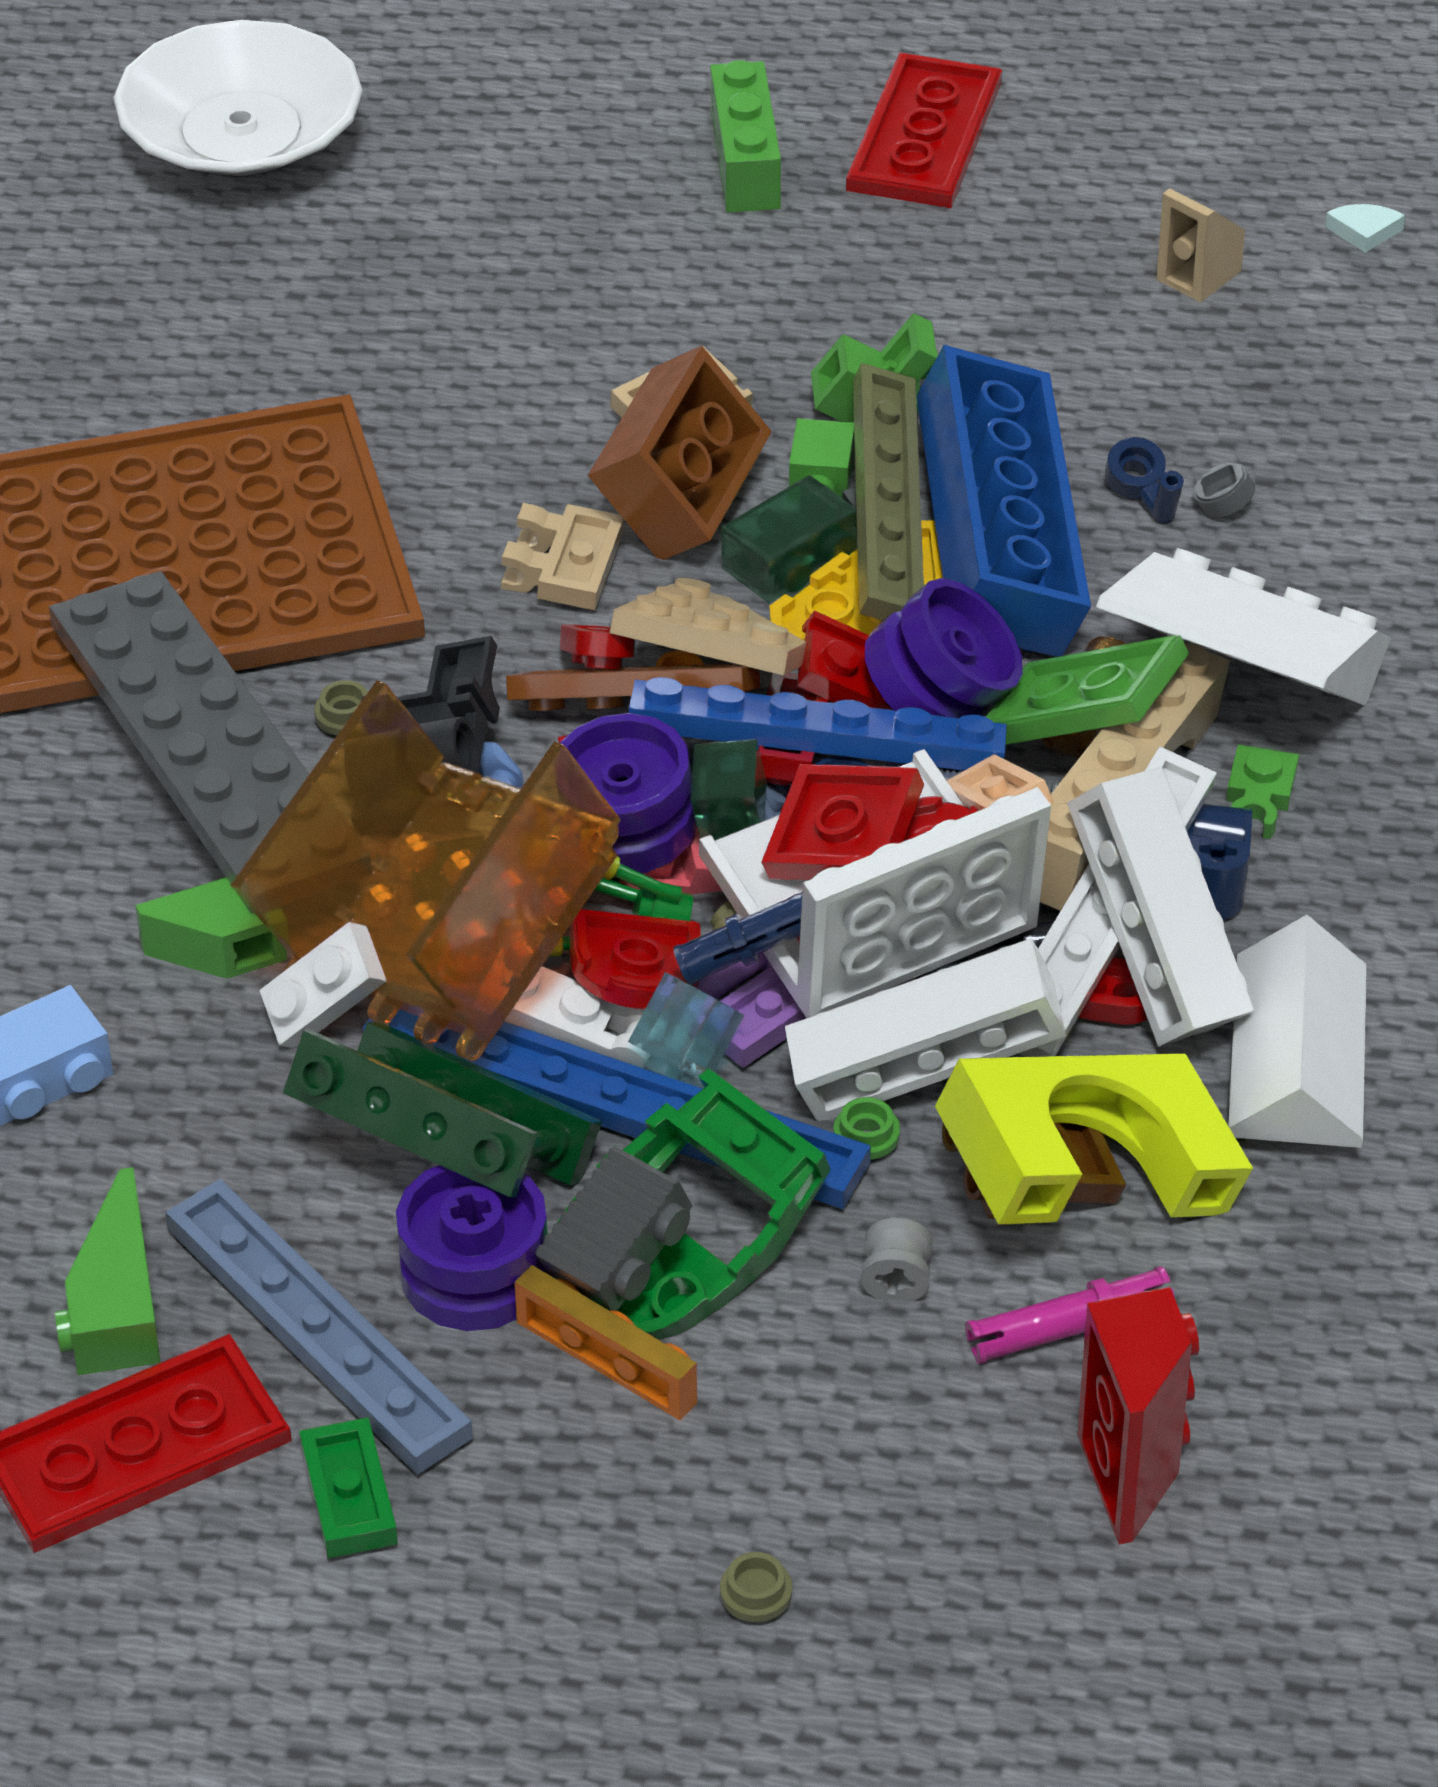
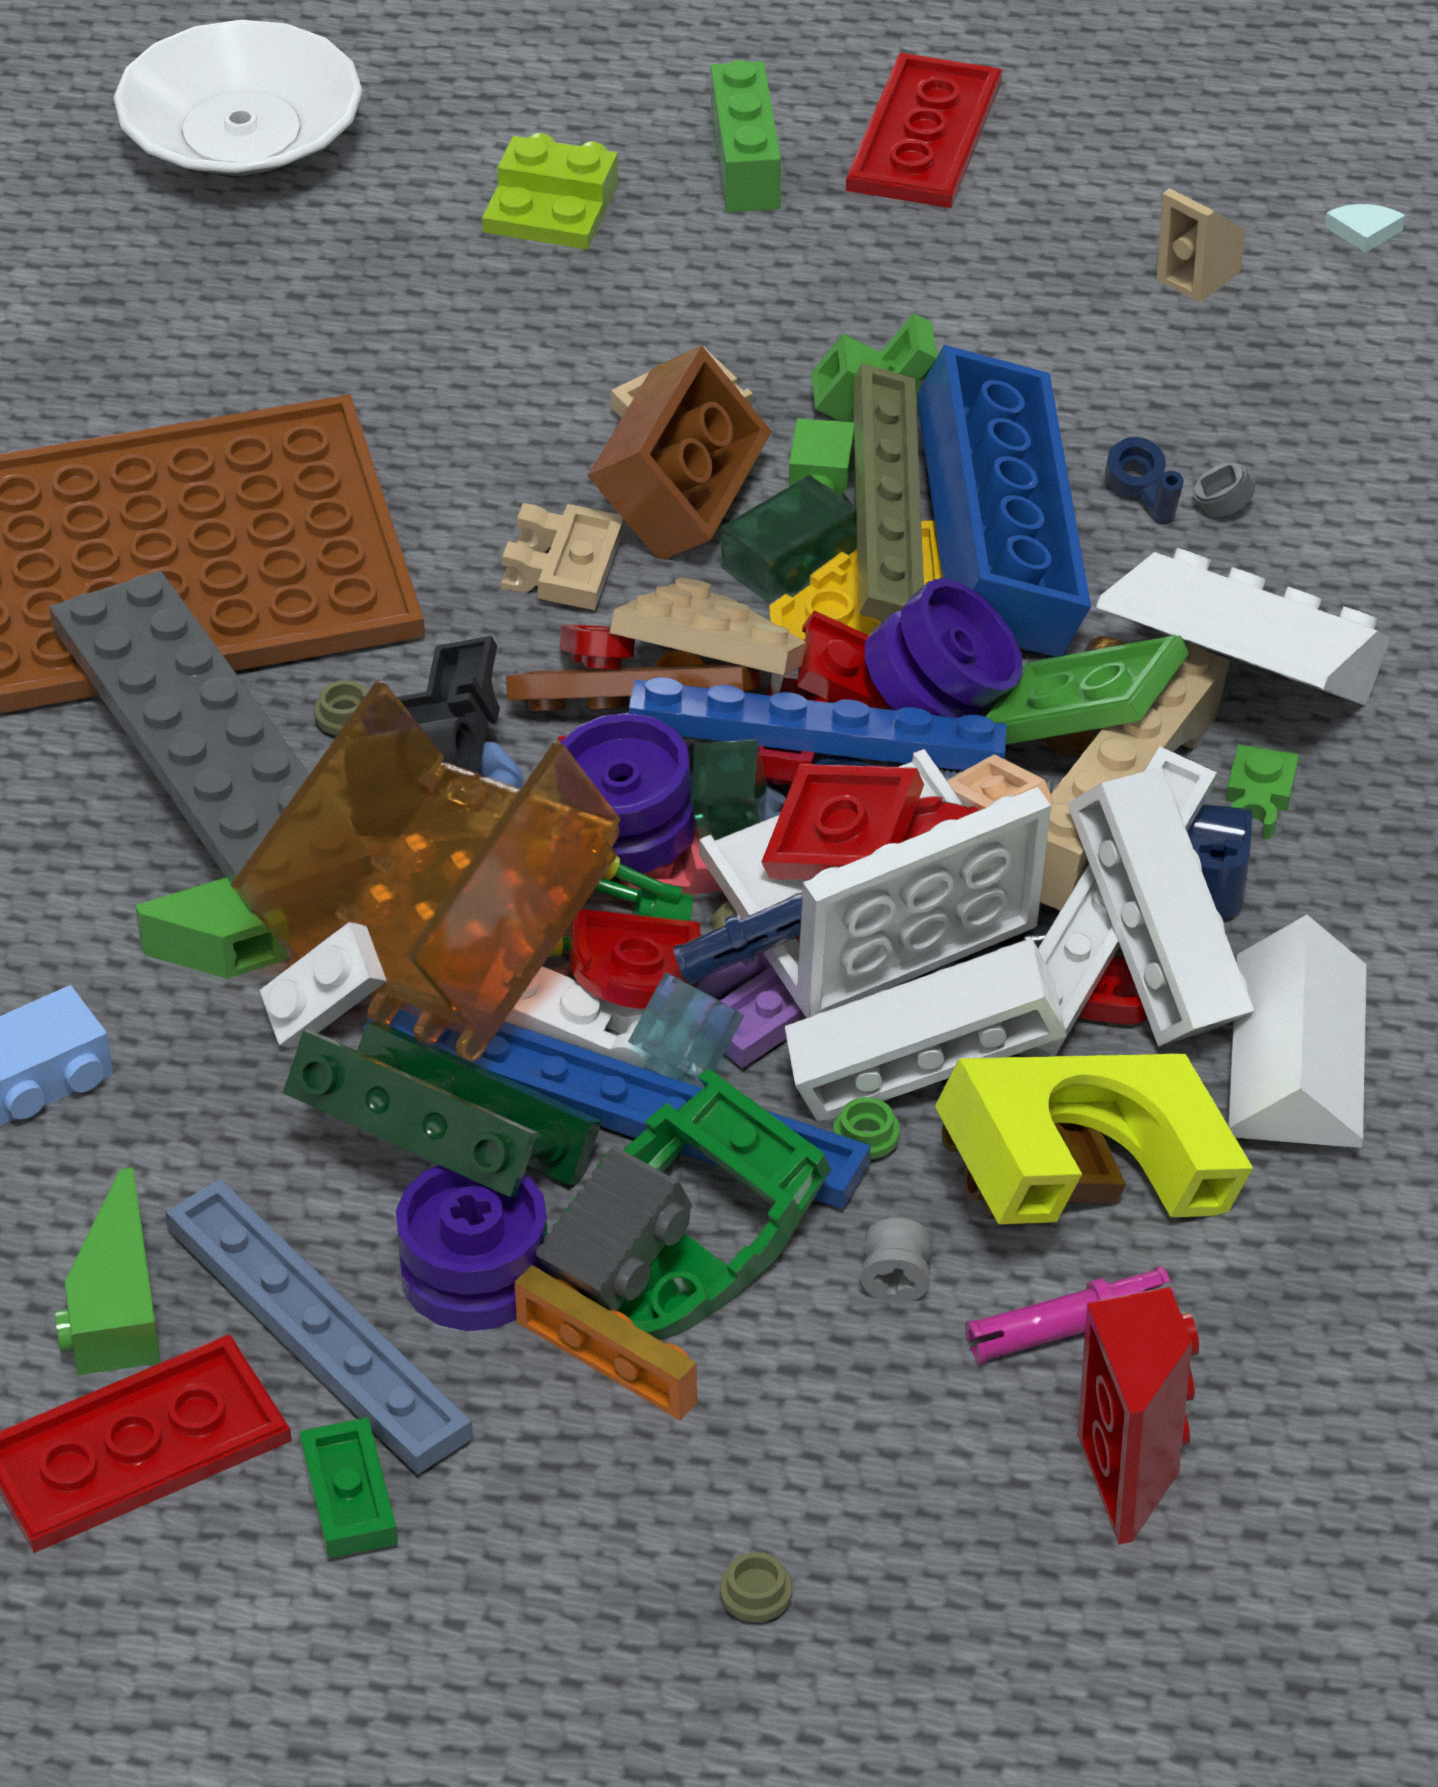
(552, 191): none -> lime plate

